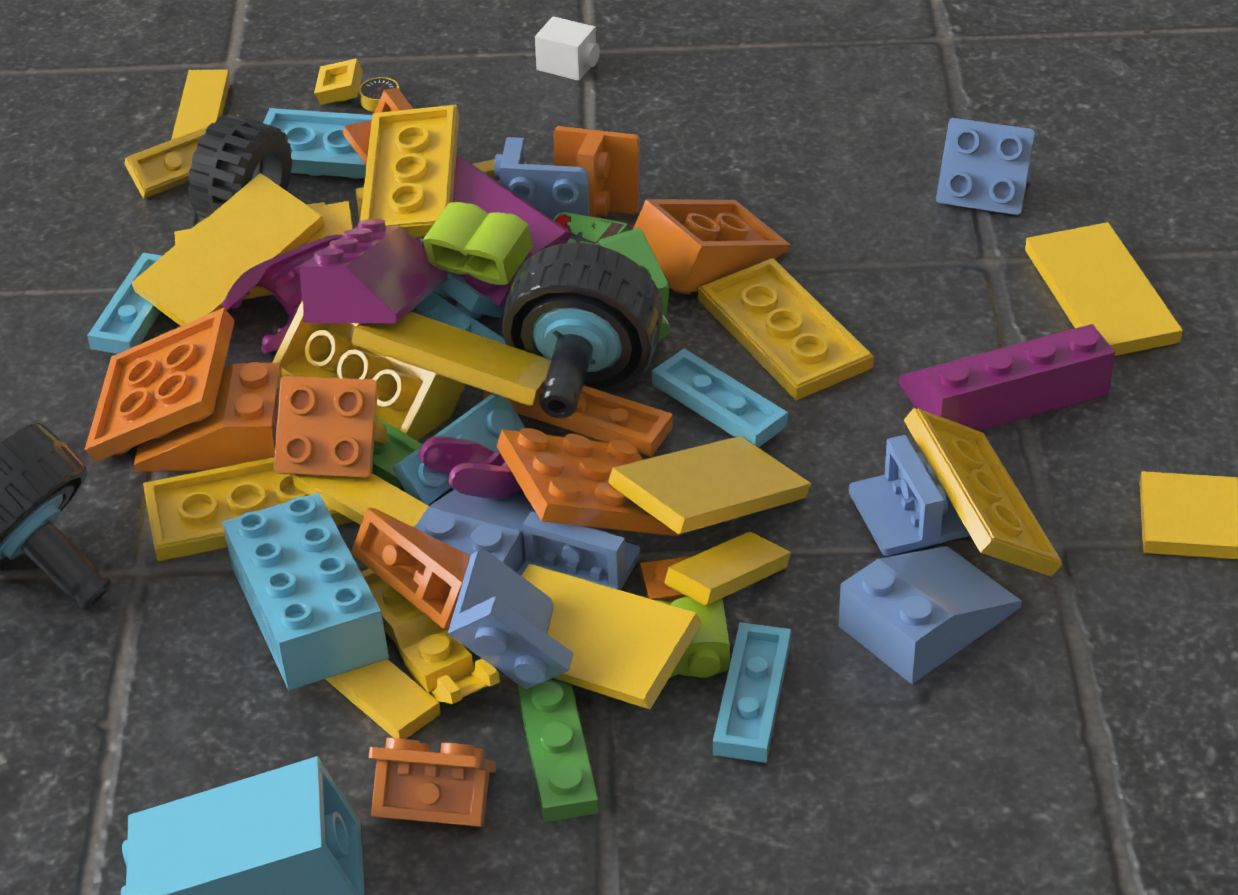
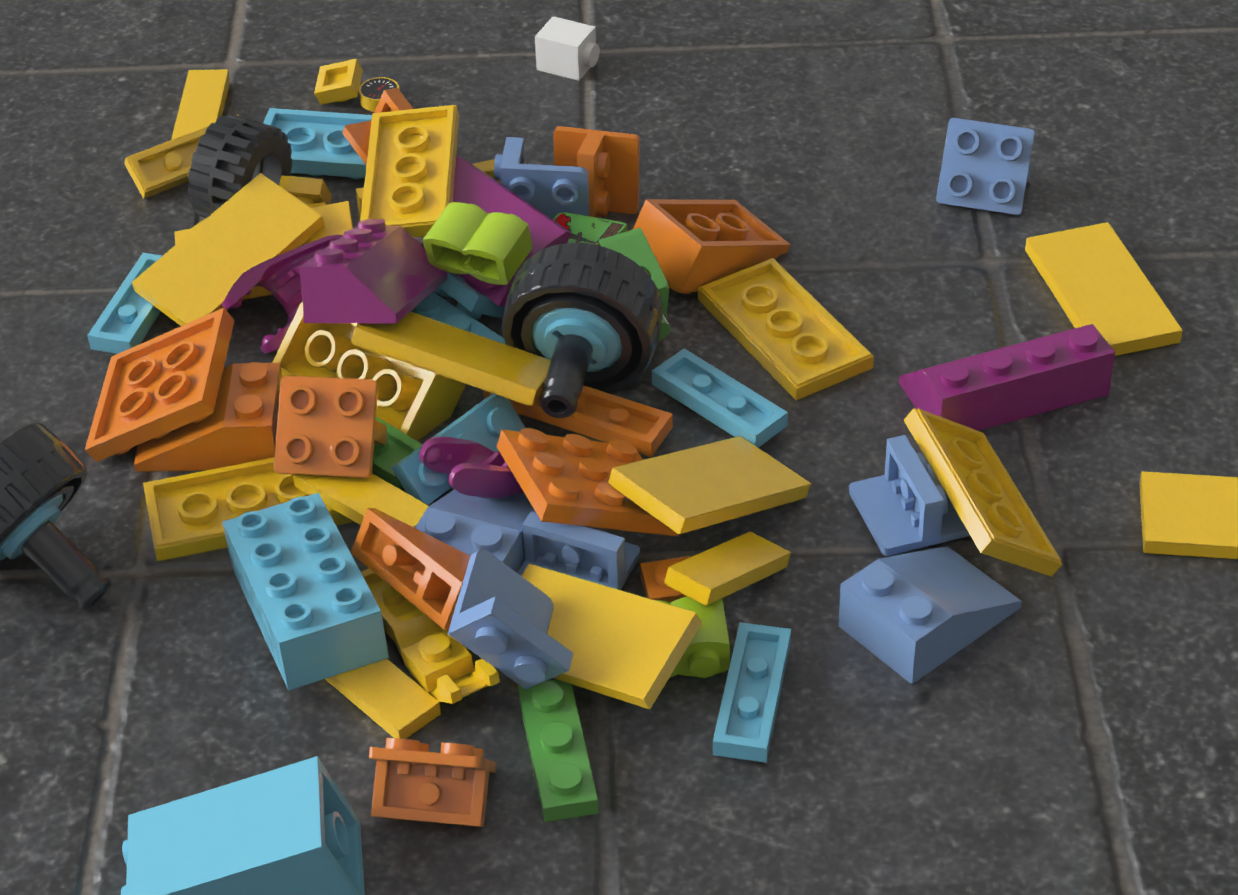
(306, 189): none -> yellow plate

